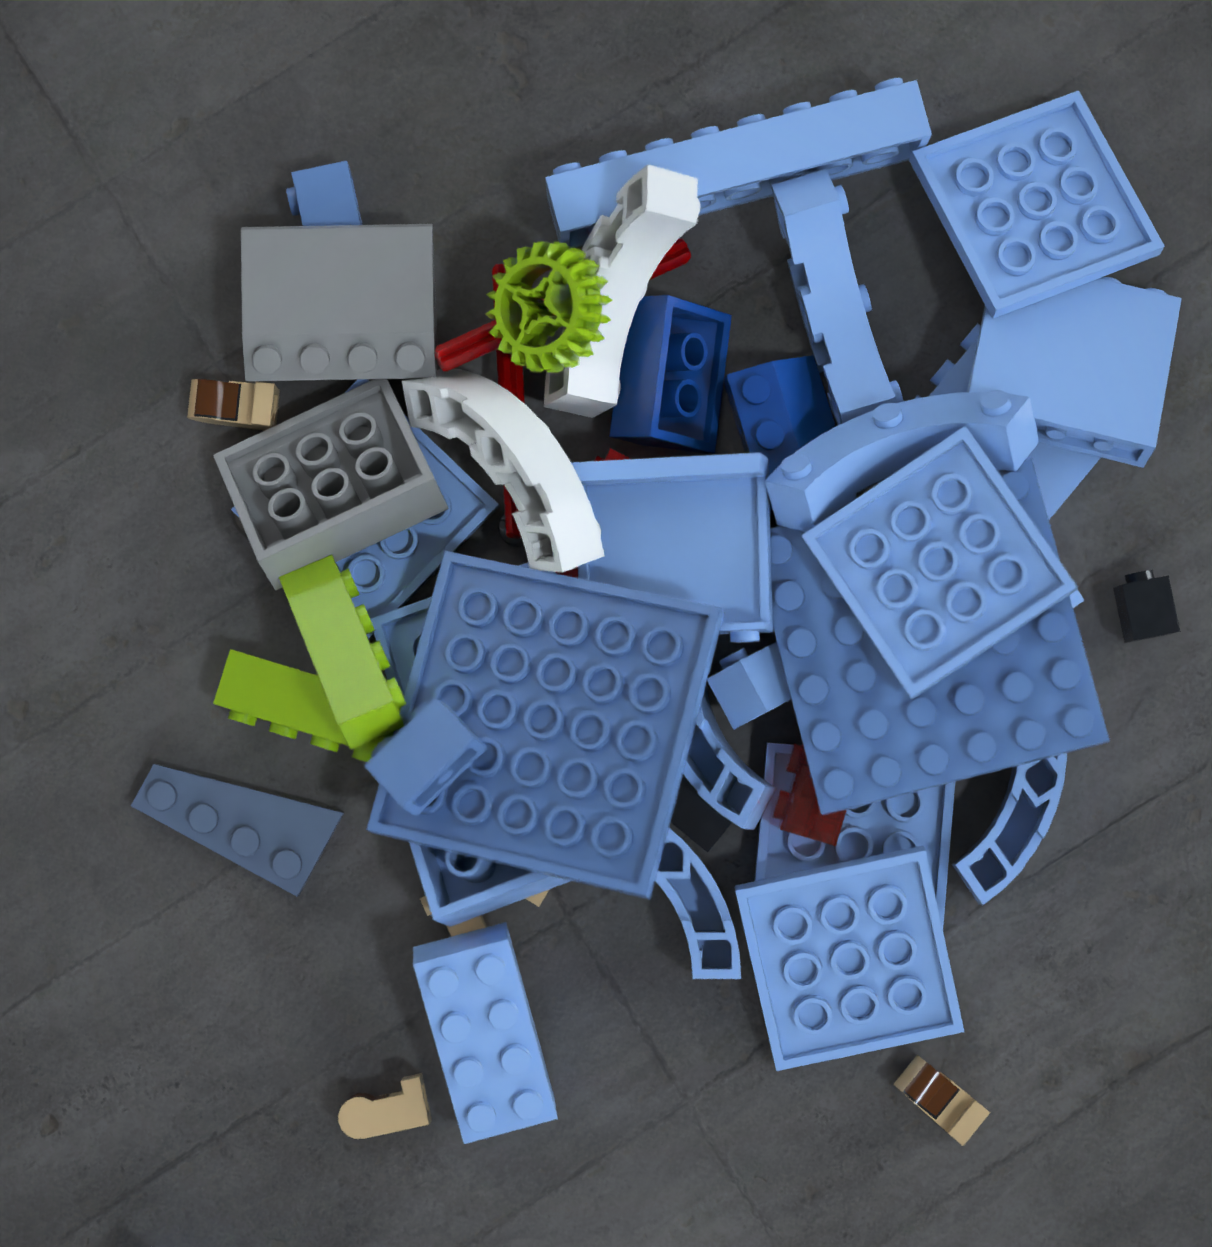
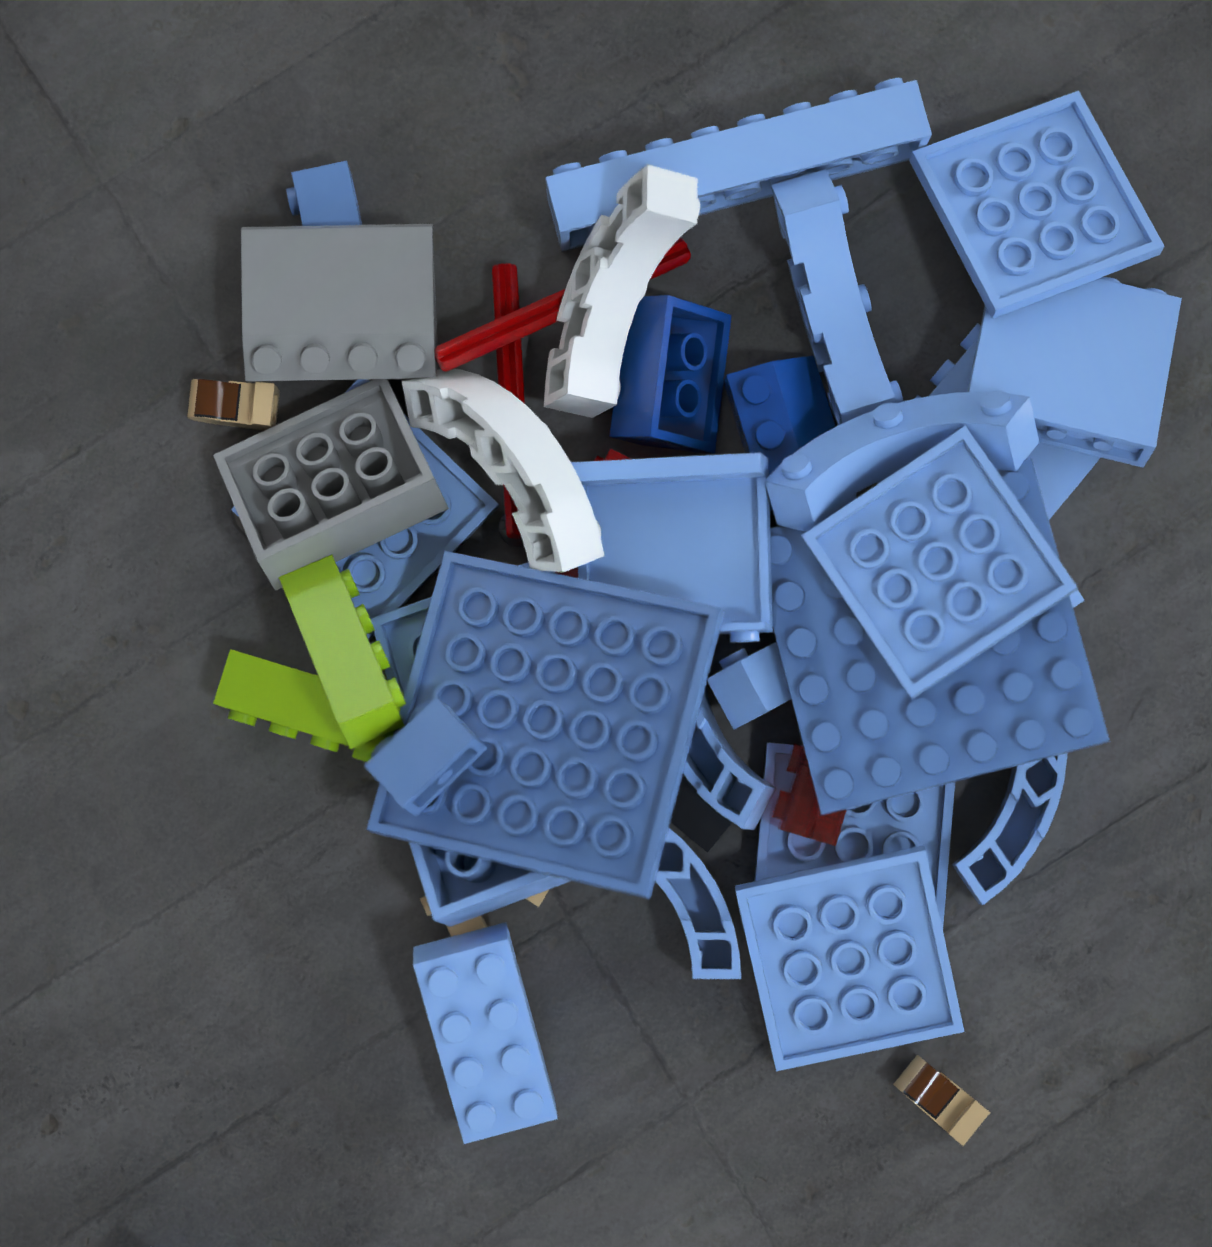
(250, 827): sand blue wing -> none
(373, 1116): tan leg -> none
(568, 292): lime gear -> none
(1146, 606): black brick -> none

